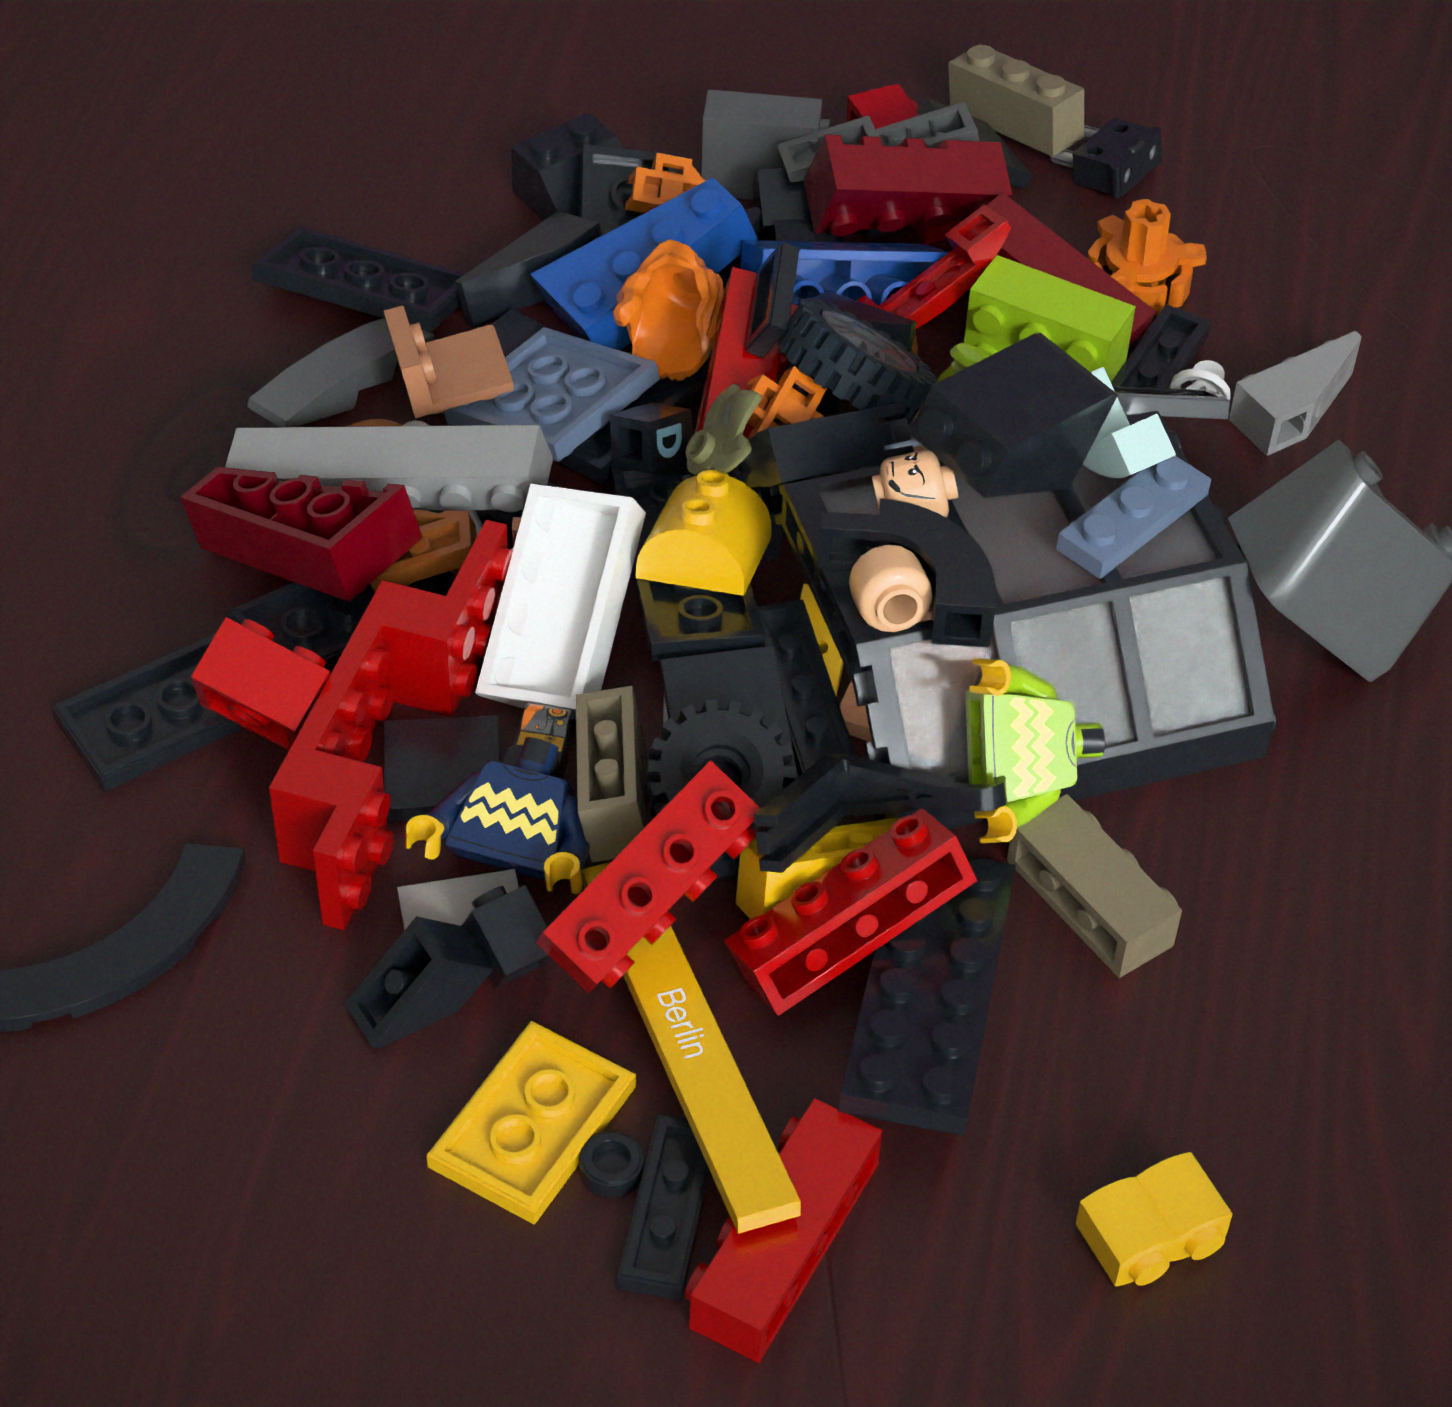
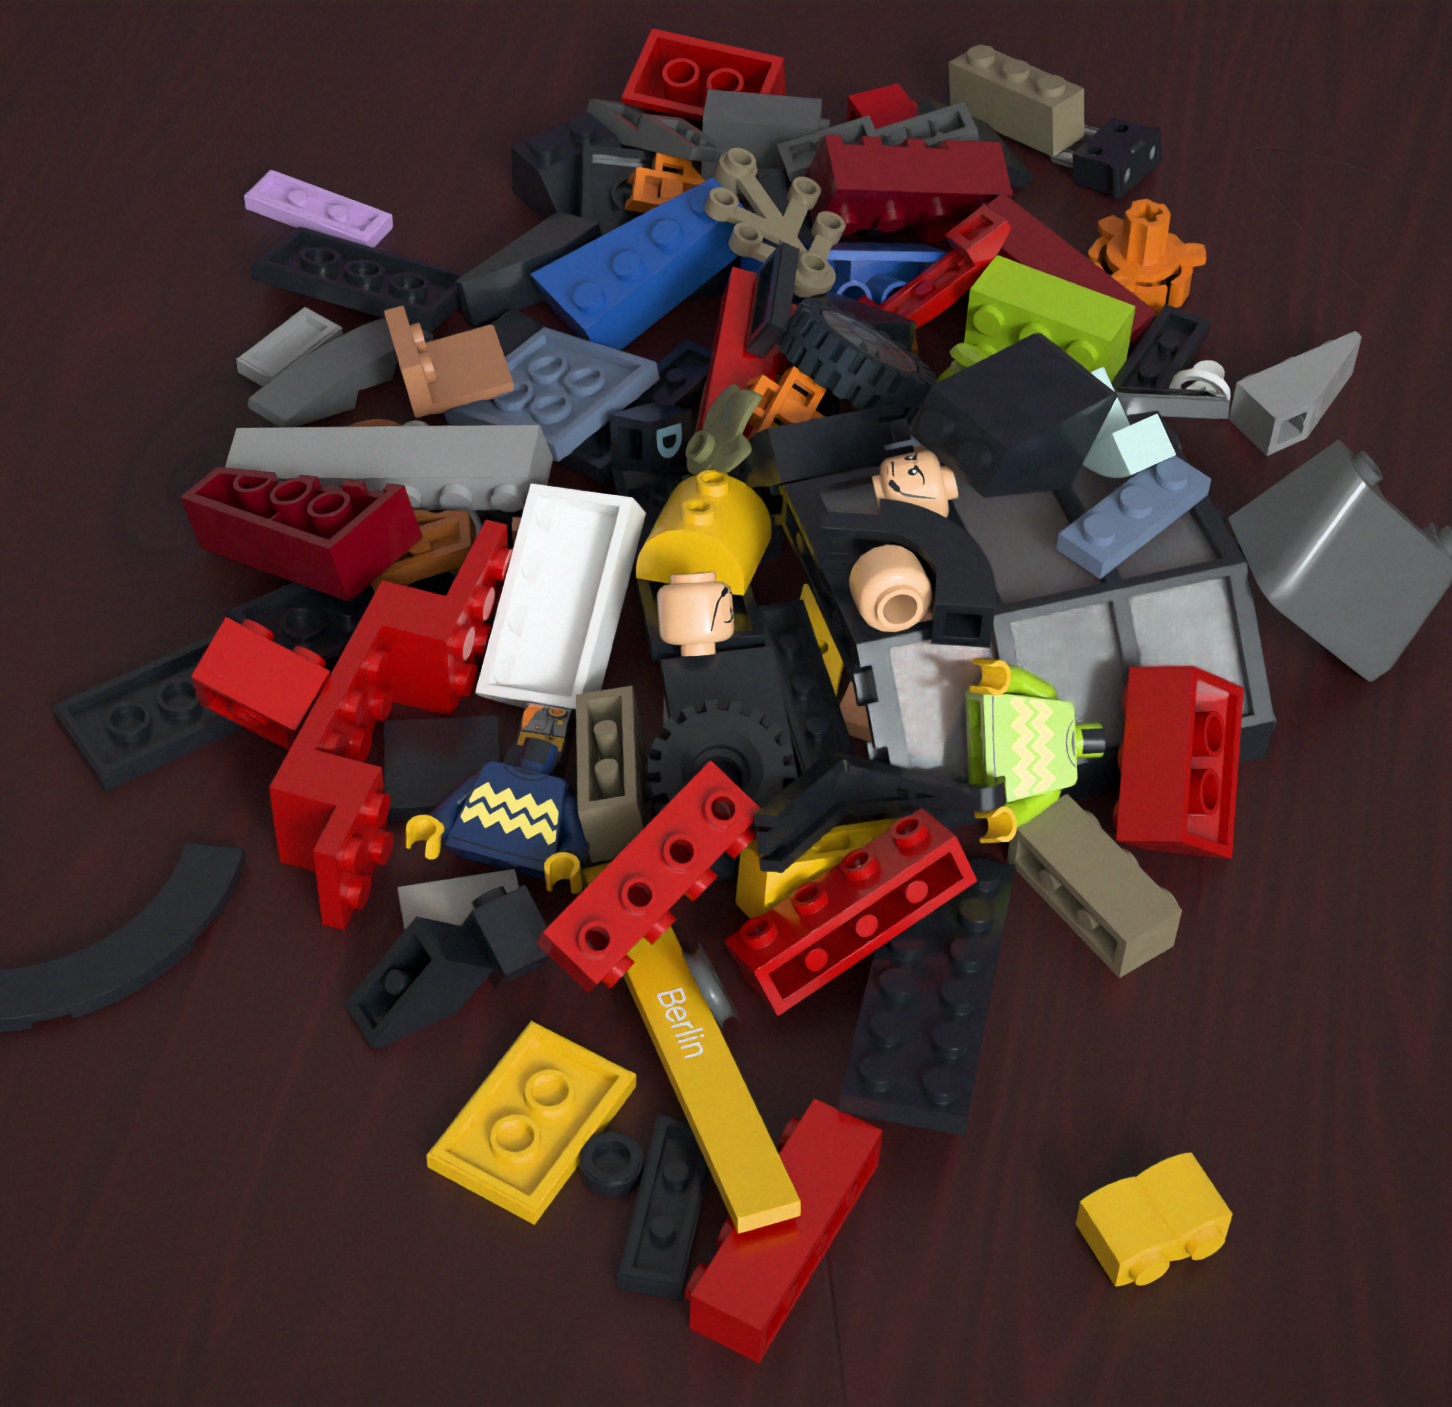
(287, 345): none -> light grey tile
(317, 209): none -> lavender tile
(655, 132): none -> dark grey slope
(671, 309): orange hair -> none
(680, 69): none -> red slope
(695, 612): none -> light nougat head
(710, 985): none -> dark grey piece
(737, 175): none -> dark tan plant
(1179, 761): none -> red slope

